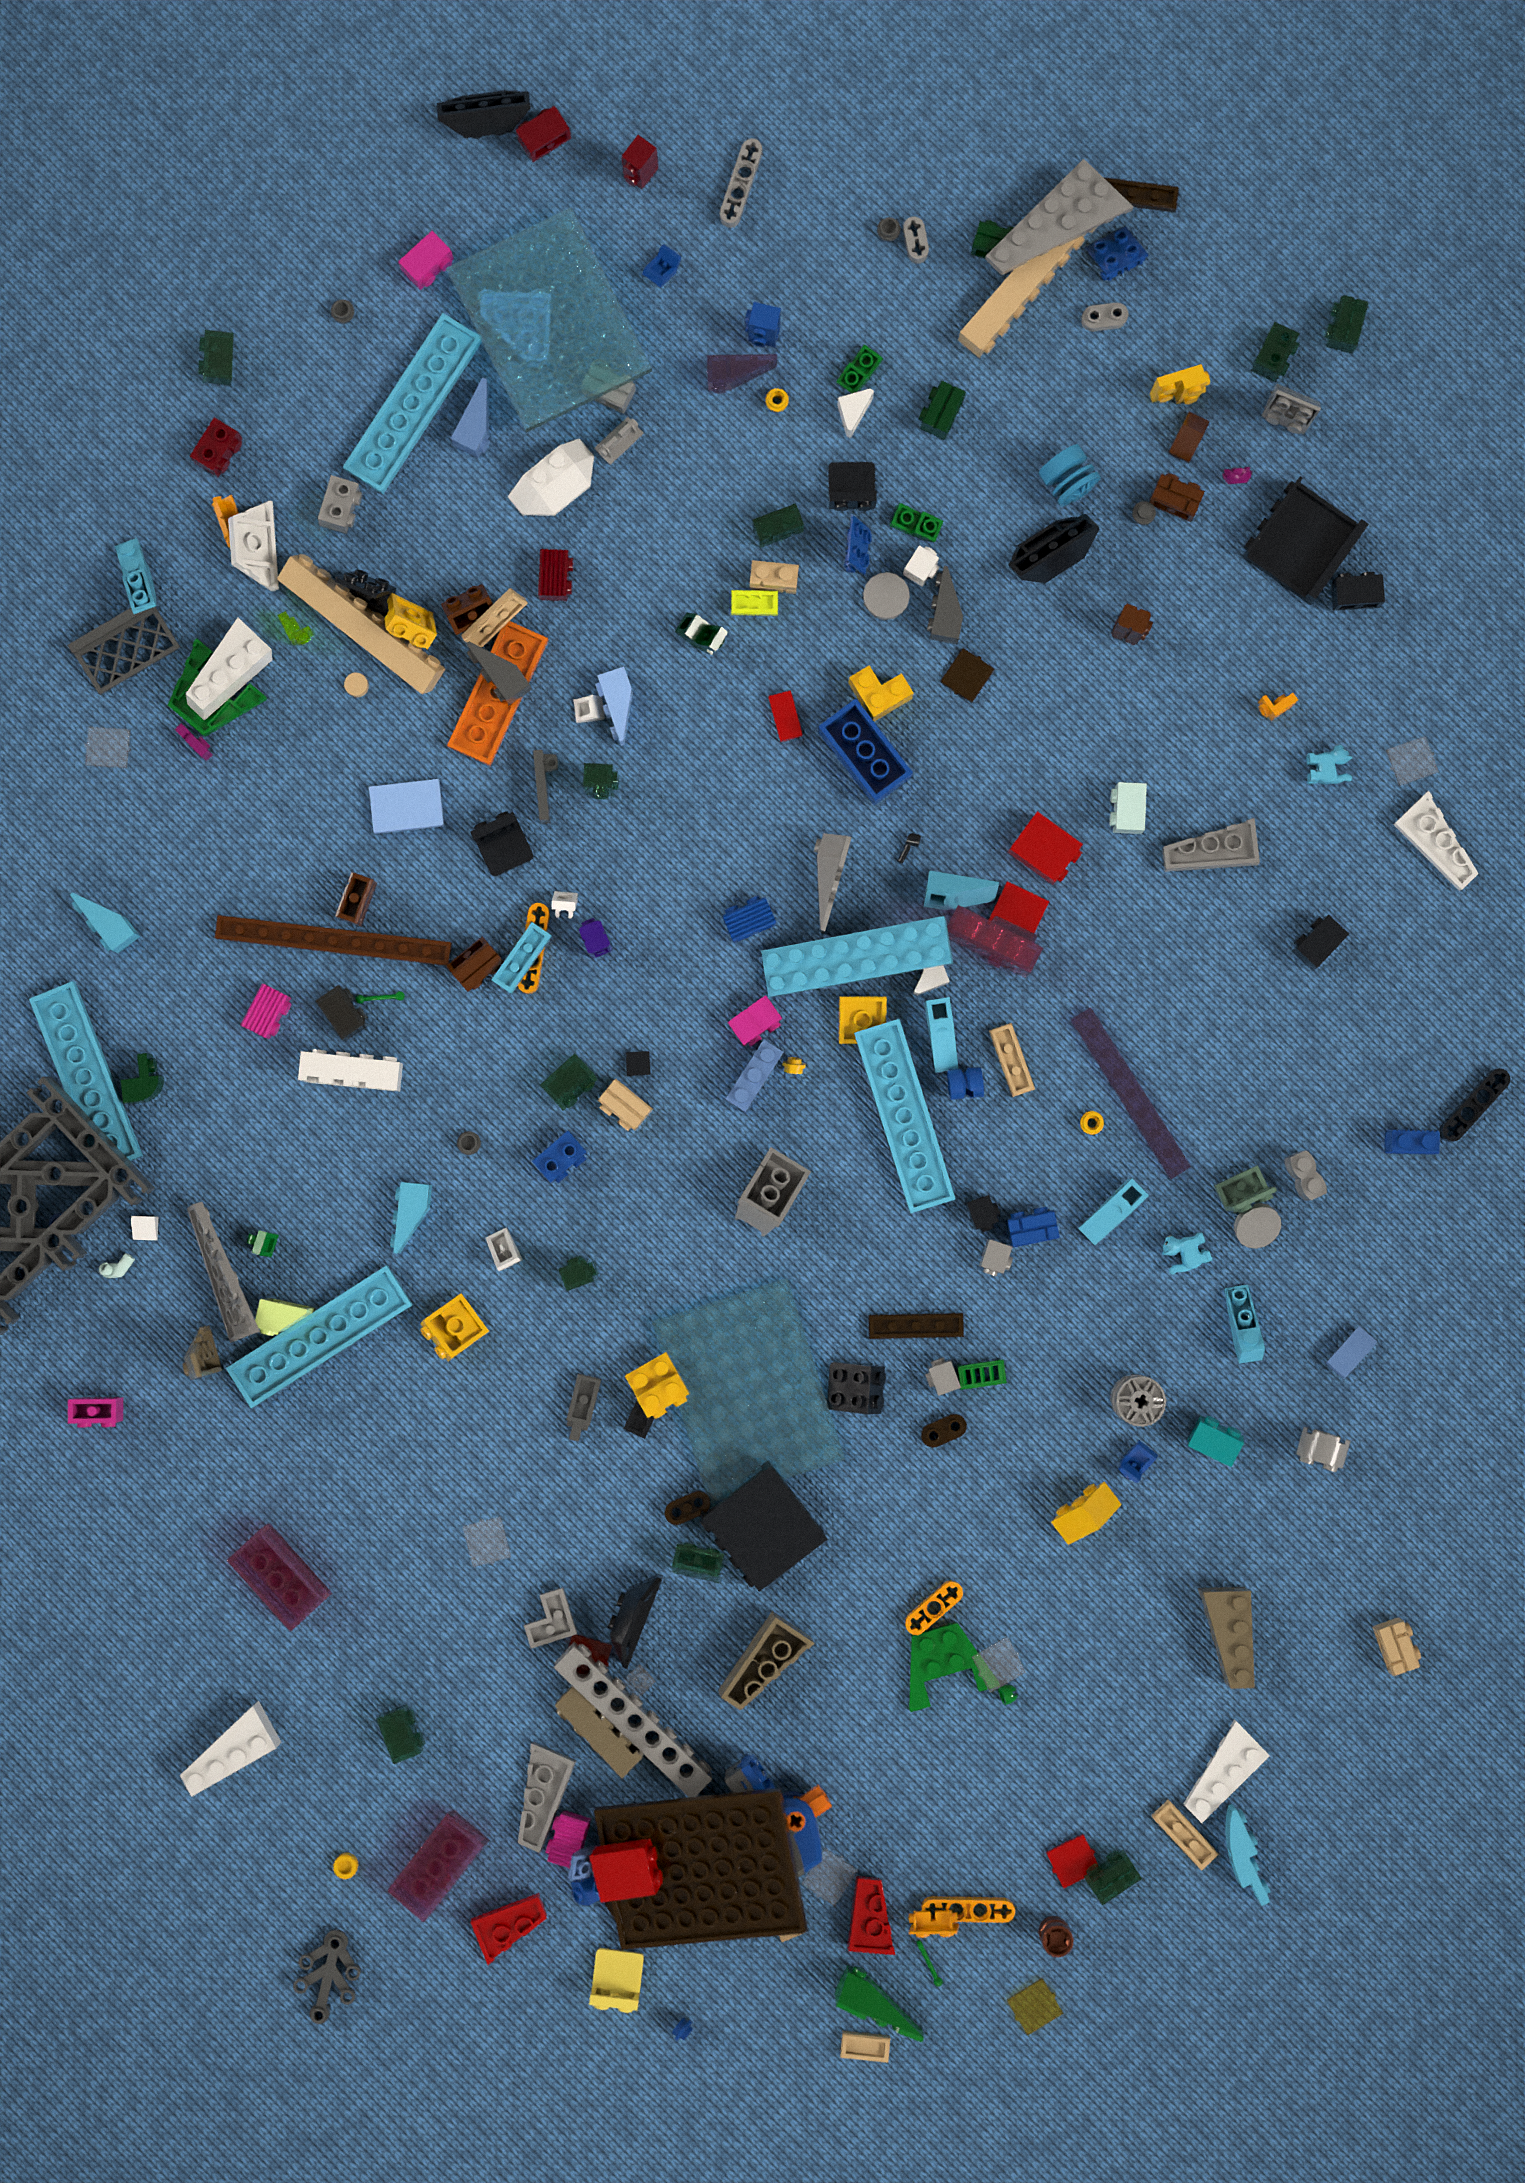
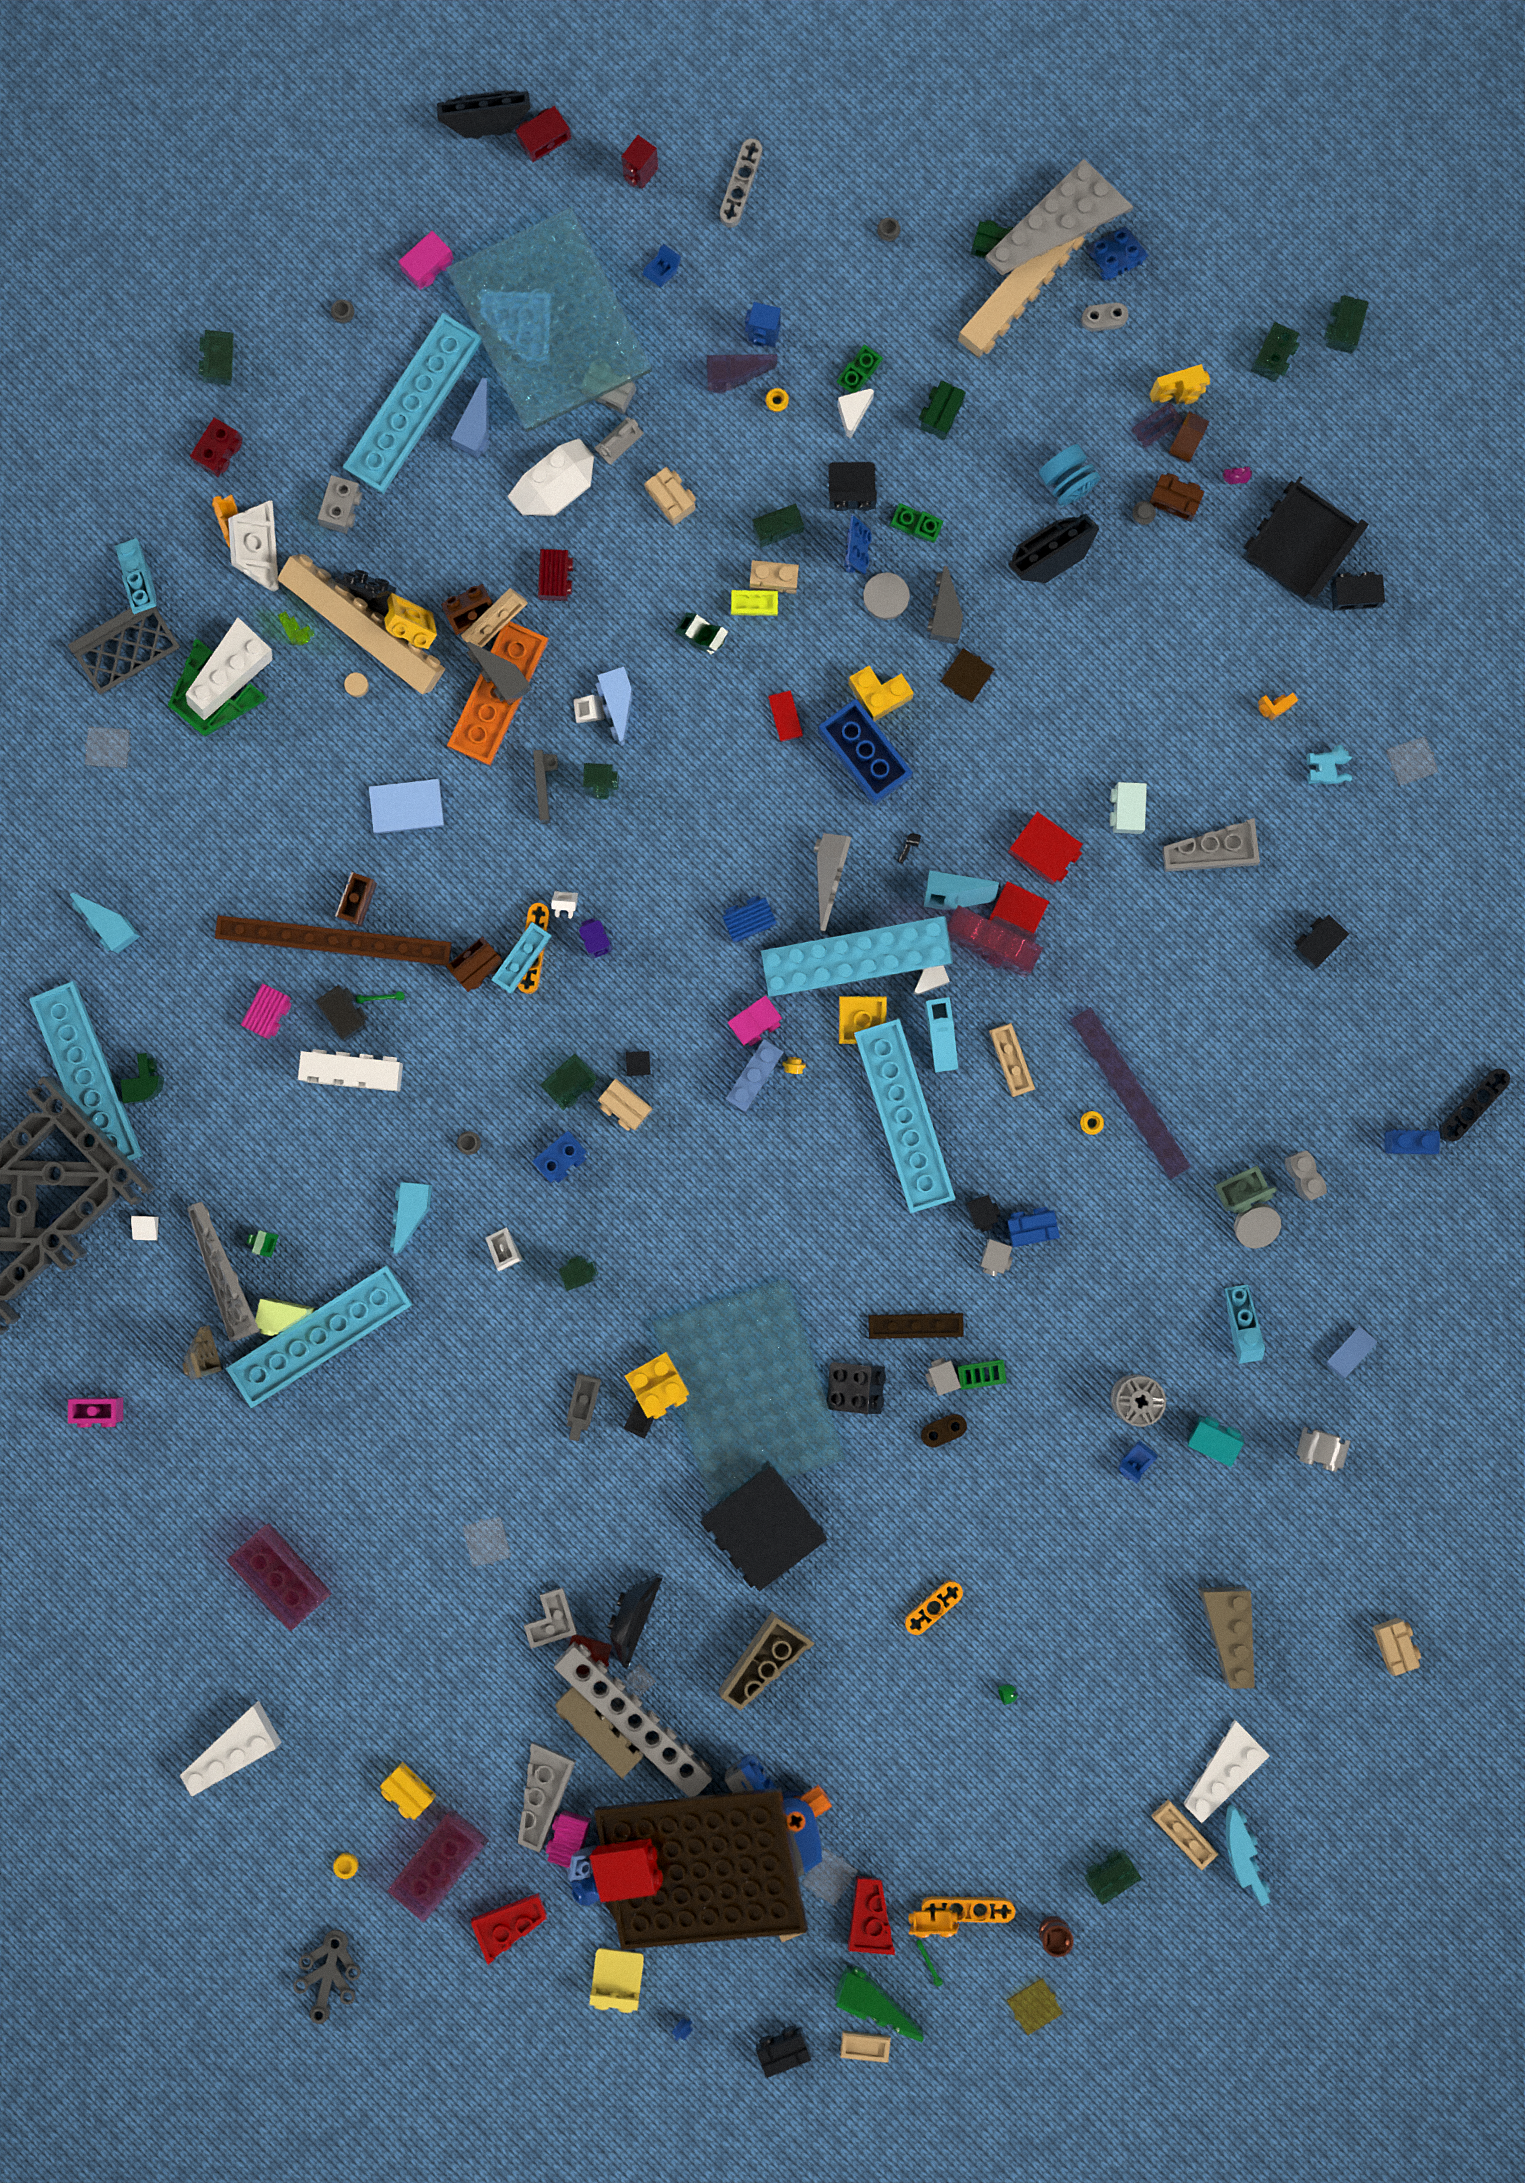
(116, 1270): light aqua arm -> none
(198, 745): magenta plate -> none
(400, 1733): clear green brick -> none
(407, 1791): none -> yellow brick
(453, 1328): yellow plate -> none
(502, 843): black bracket -> none
(670, 495): none -> tan brick
(687, 1507): dark brown plate -> none
(698, 1562): clear green brick -> none
(771, 1191): light grey piece -> none
(783, 2051): none -> black brick
(910, 240): light grey beam -> none
(922, 565): white brick -> none
(938, 1654): green wing -> none
(965, 1083): blue wheel -> none
(998, 1664): clear piece -> none
(1071, 1860): red piece -> none
(1086, 1513): yellow brick -> none
(1113, 1211): medium azure slope -> none
(1132, 624): reddish brown brick -> none
(1141, 436): none -> clear purple tile
(1147, 194): dark brown tile -> none
(1189, 1252): medium azure animal -> none
(1291, 409): light grey slope -> none
(1436, 841): white wing -> none

